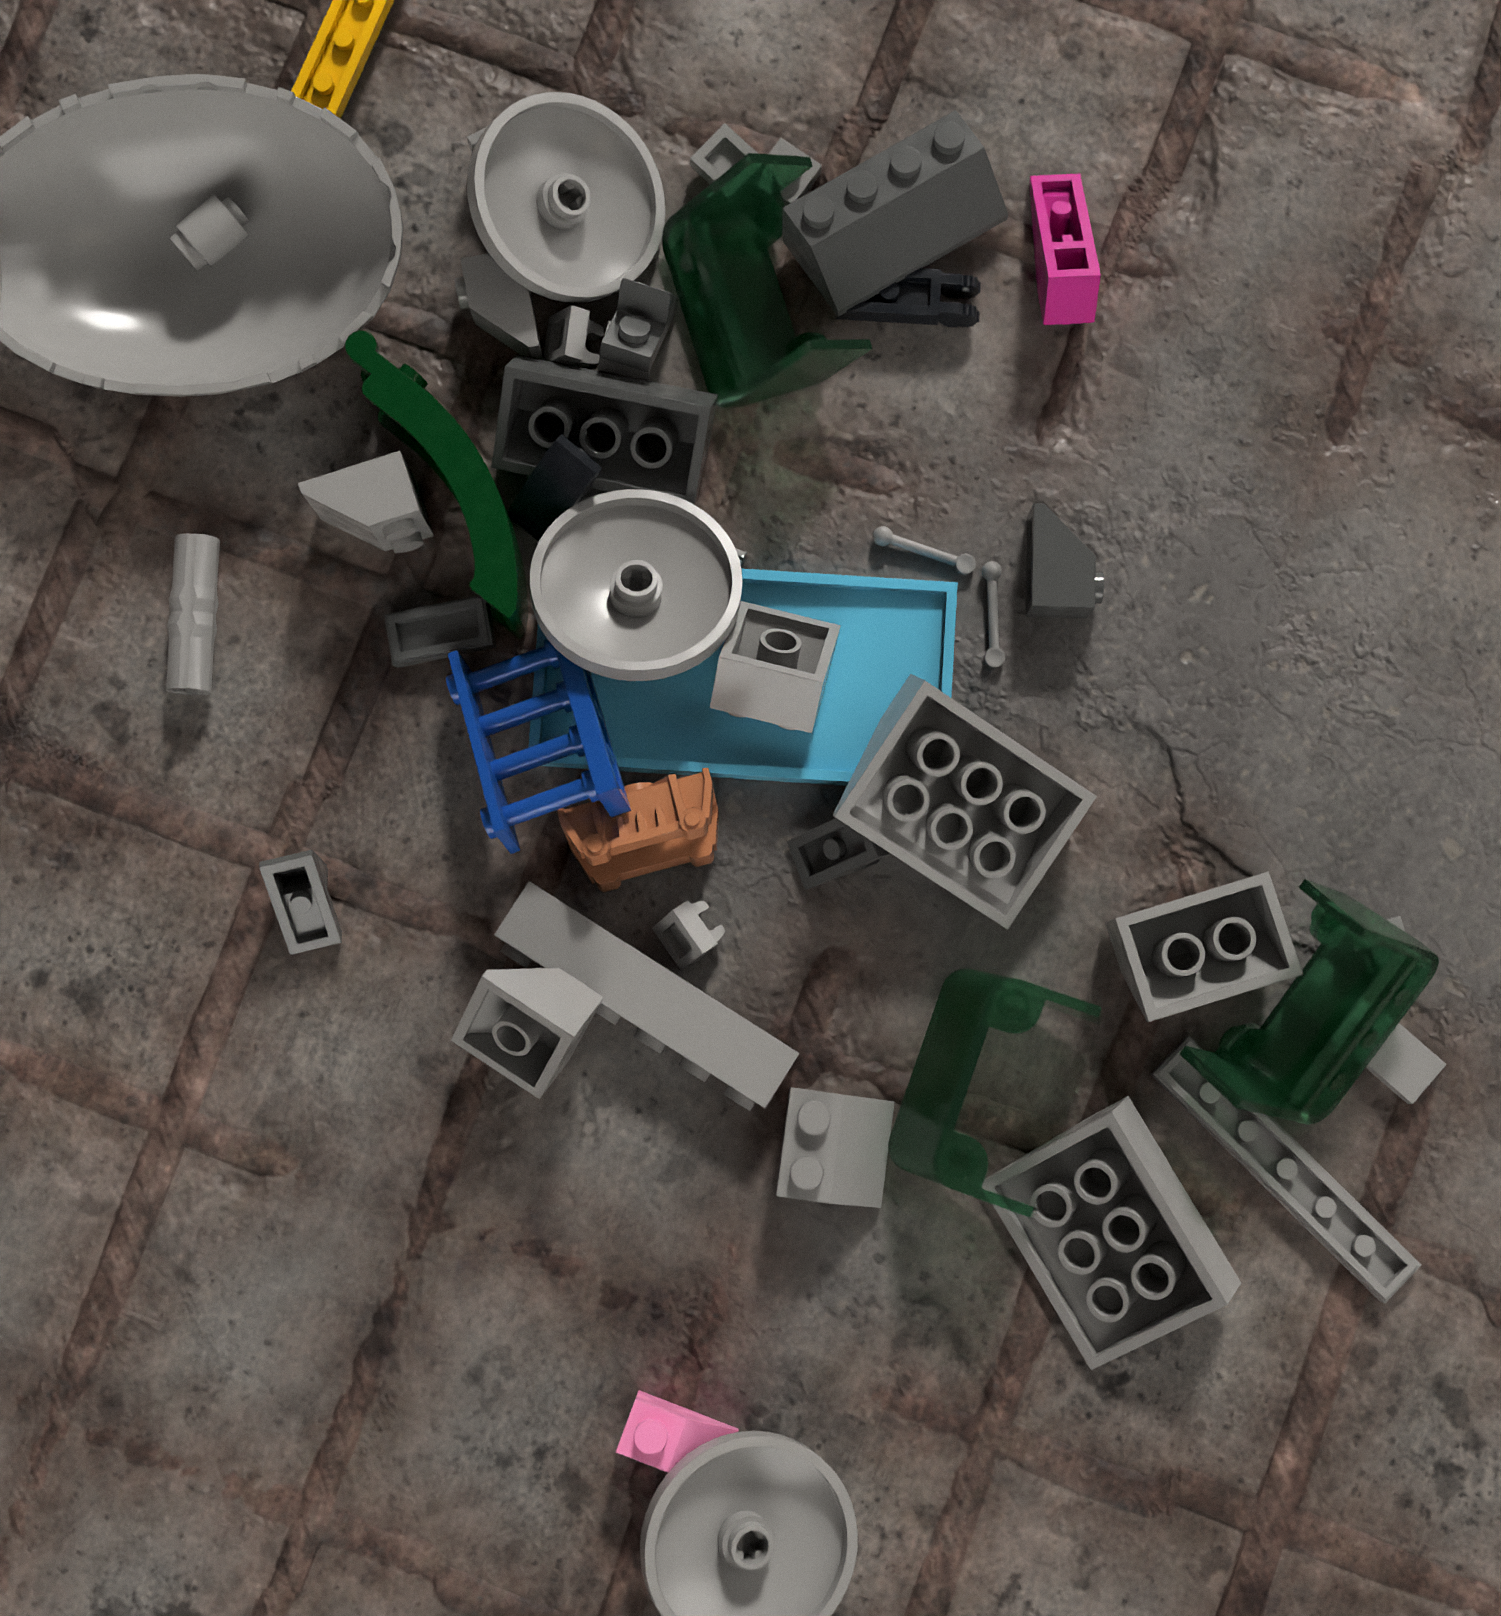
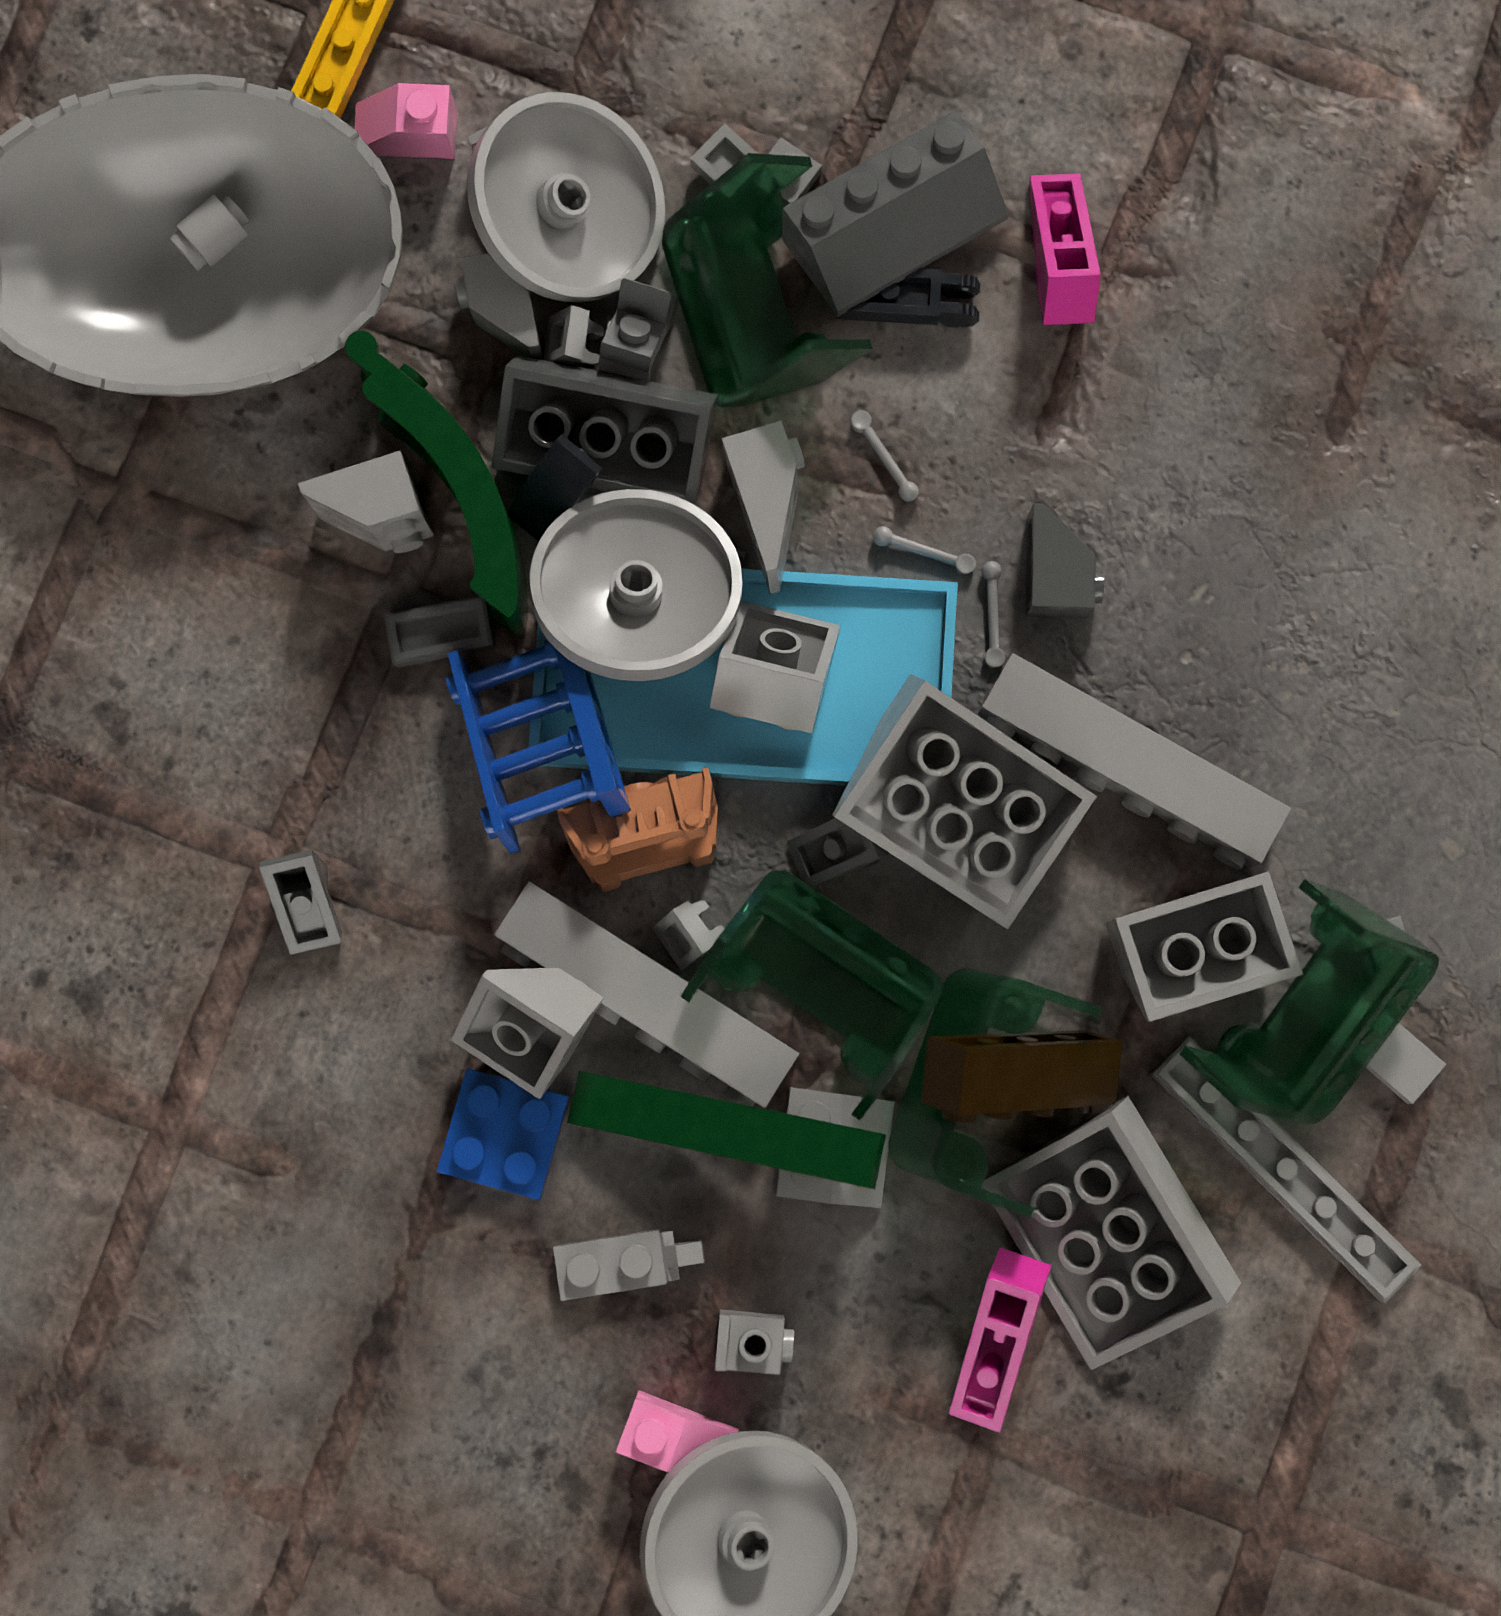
(192, 614): light grey axle -> none
(409, 121): none -> bright pink slope
(502, 1135): none -> blue plate
(622, 1263): none -> light grey hinge
(727, 1129): none -> dark green tile
(734, 1331): none -> light grey brick
(767, 488): none -> light grey slope
(831, 970): none -> clear green windscreen
(862, 424): none -> light grey hinge
(999, 1339): none -> dark pink slope
(1020, 1073): none -> dark brown brick
(1134, 763): none -> light grey brick

